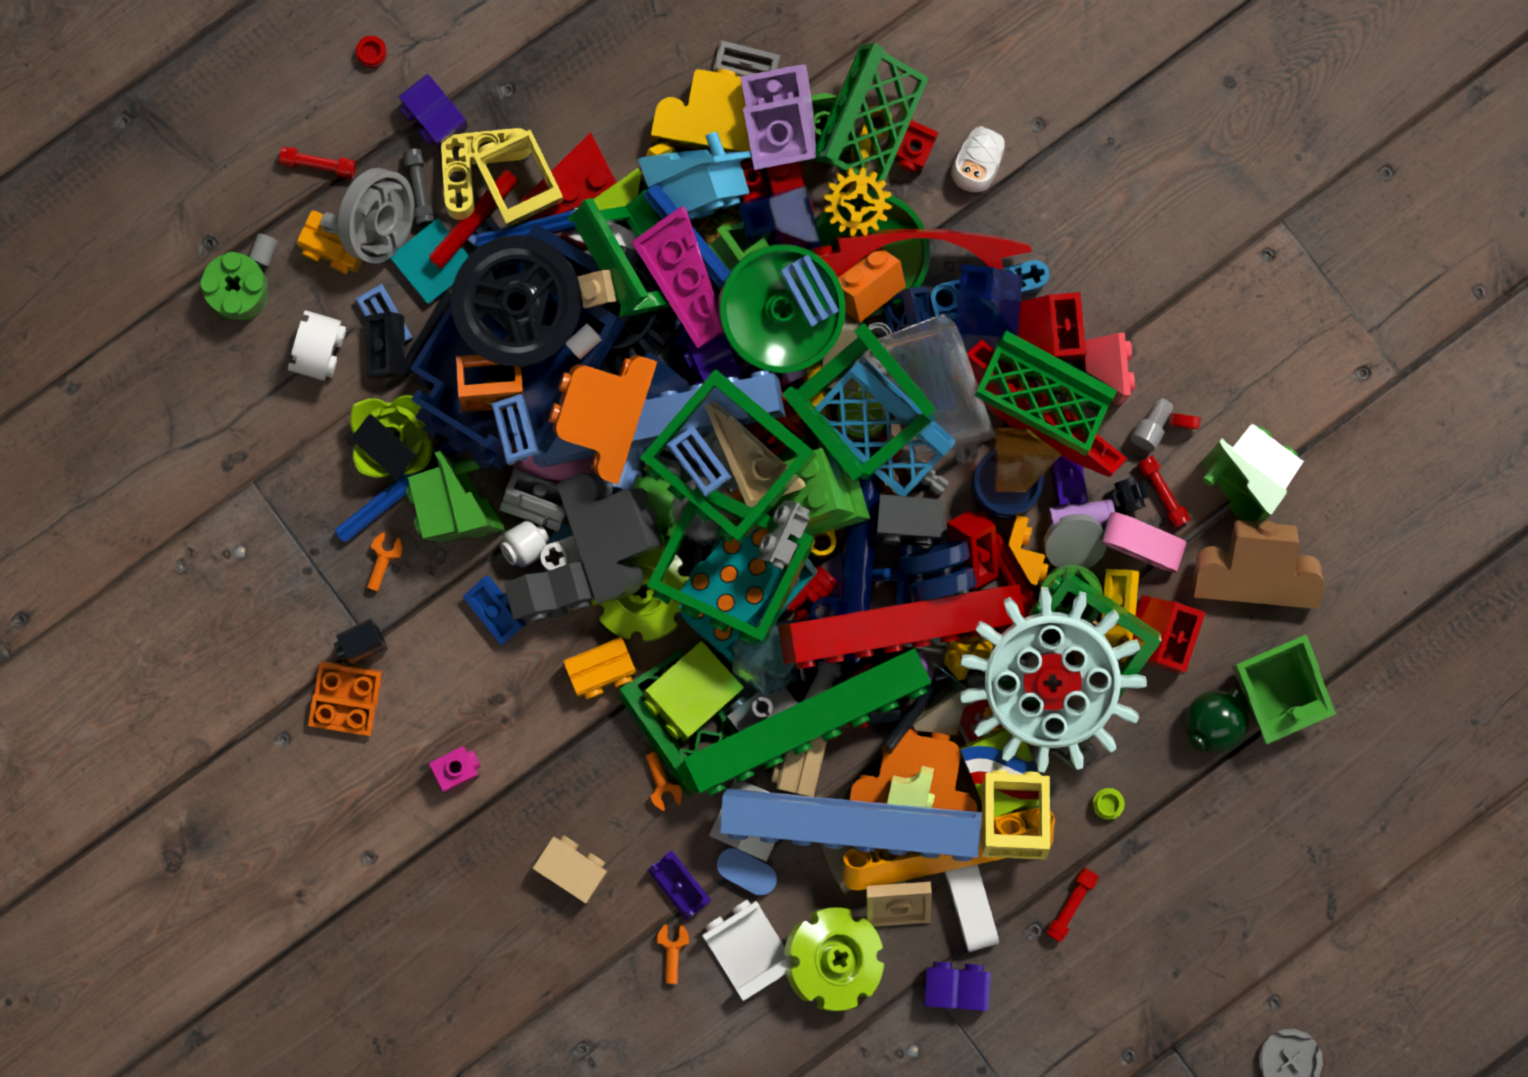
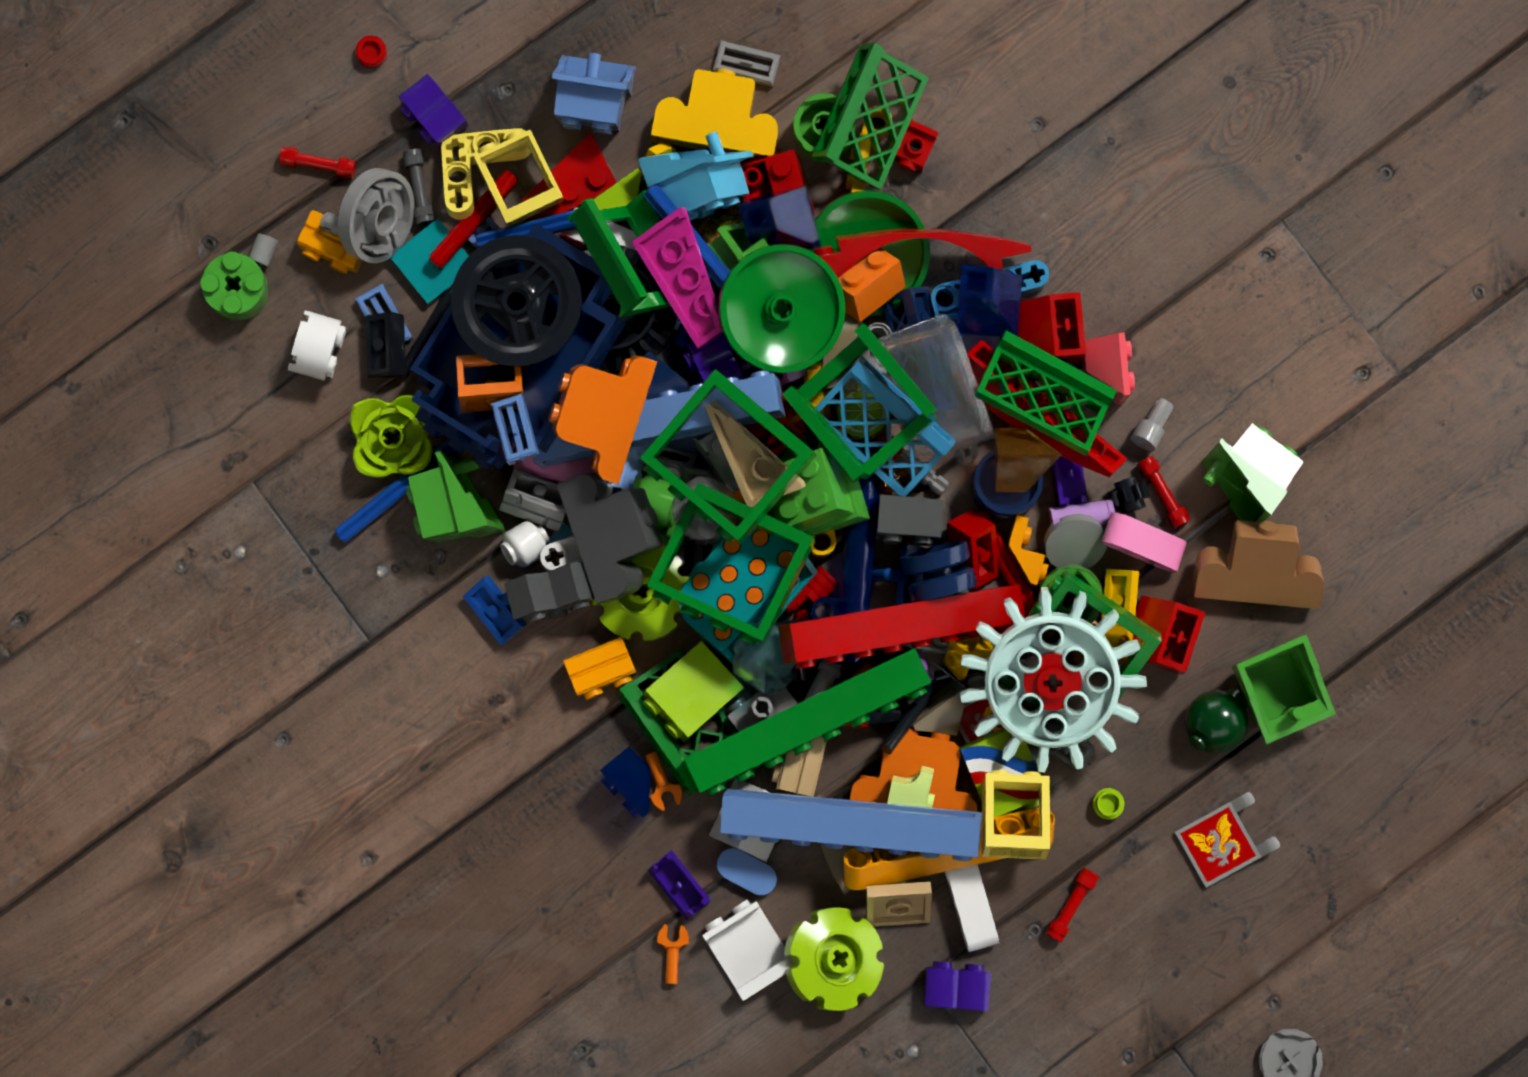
(345, 698): orange slope -> none
(360, 642): black brick -> none
(383, 560): orange bar -> none
(384, 447): black slope -> none
(455, 768): dark pink brick -> none
(571, 869): tan brick -> none
(583, 341): light grey hinge -> none
(591, 93): none -> medium blue piece
(597, 288): tan plate -> none
(632, 779): none -> clear blue slope
(715, 483): medium blue tile -> none
(779, 116): lavender slope -> none
(788, 520): light grey hinge -> none
(796, 266): medium blue tile -> none
(859, 187): yellow gear -> none
(978, 160): white piece -> none
(1184, 421): red tile -> none
(1220, 842): none -> flag

